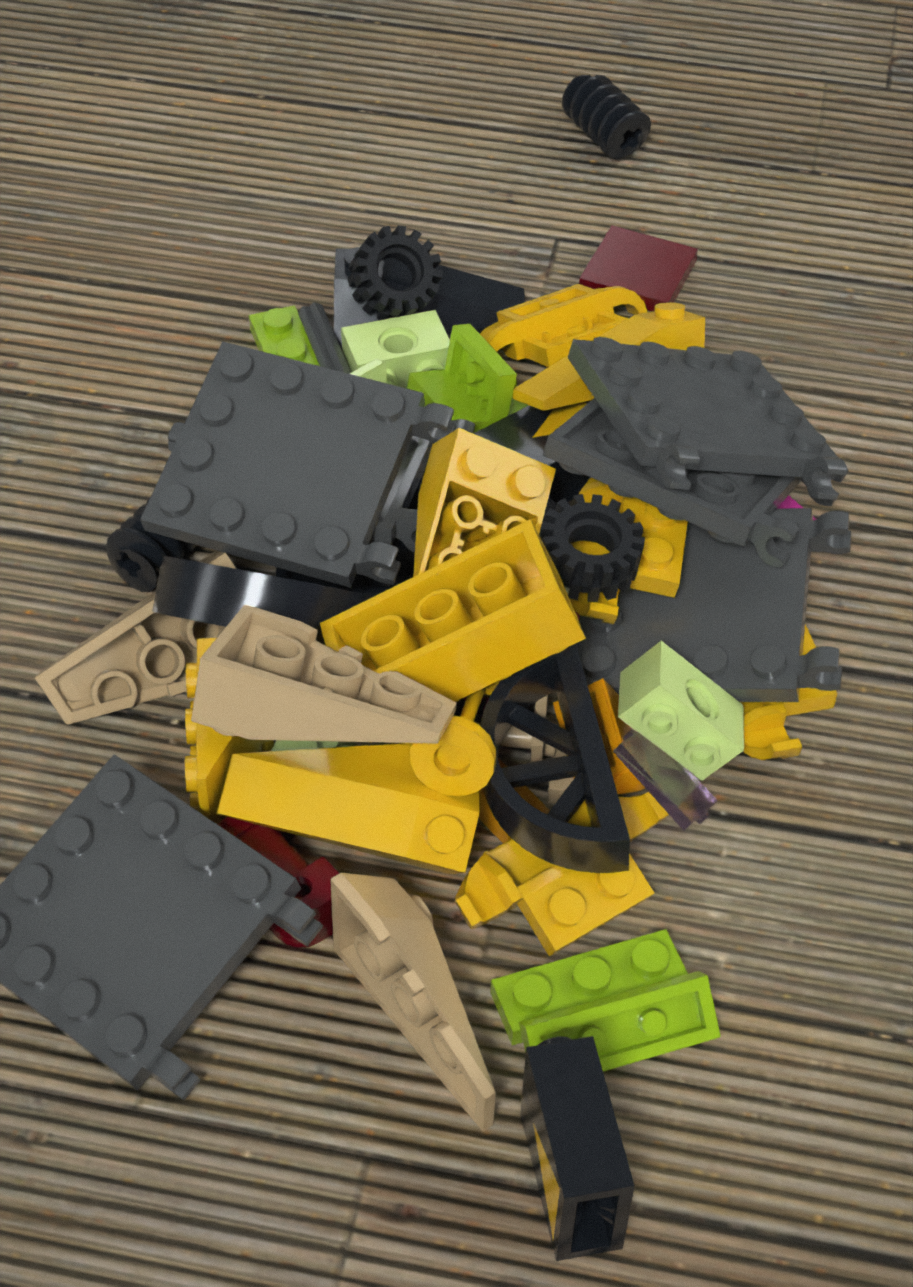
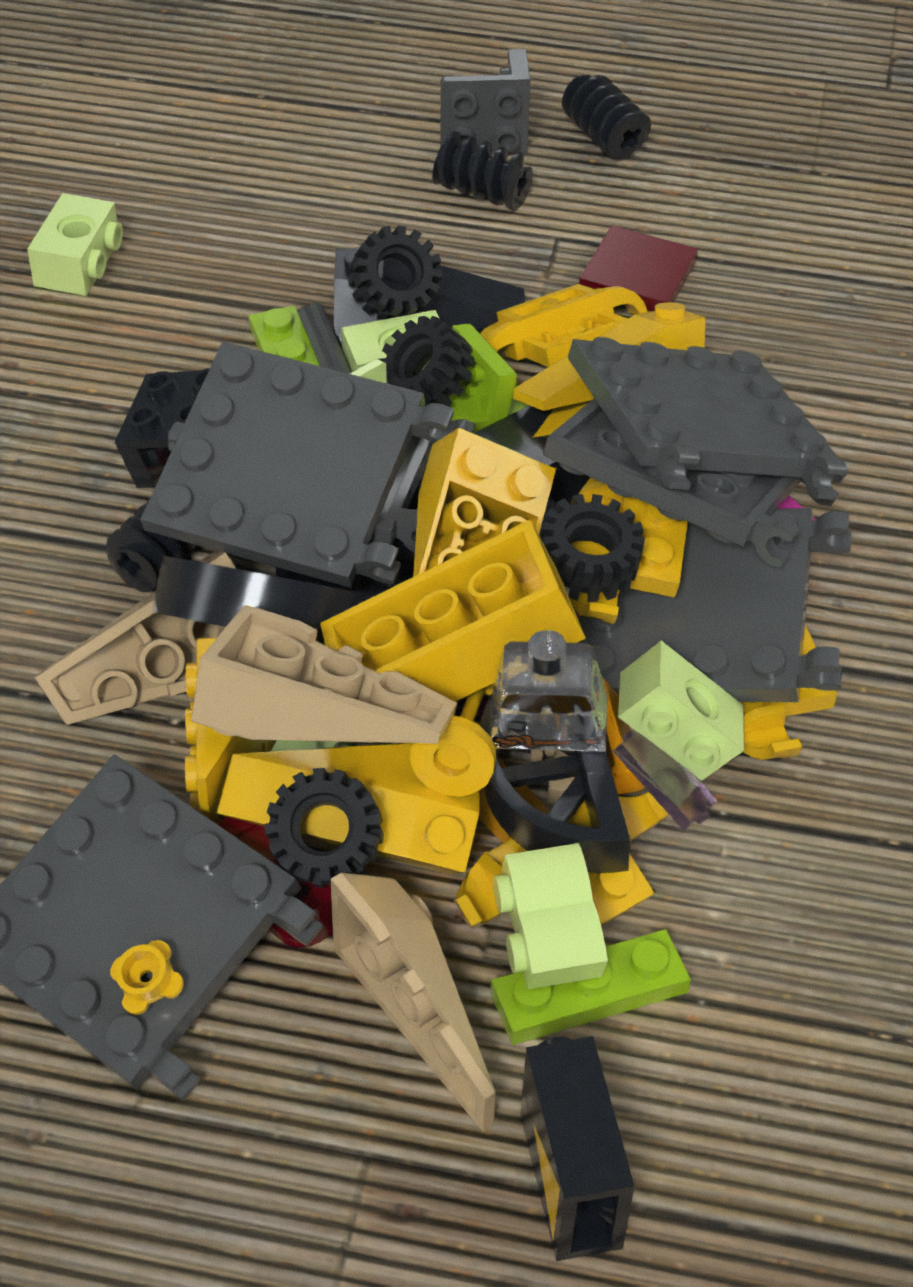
(74, 244): none -> yellowish green brick
(137, 961): none -> yellow plate
(157, 406): none -> black bracket
(302, 797): none -> black tyre
(423, 342): none -> black tyre
(481, 172): none -> black piece
(489, 105): none -> dark grey bracket
(548, 696): none -> clear torso
(552, 916): none -> yellowish green brick
(636, 1021): lime plate -> none

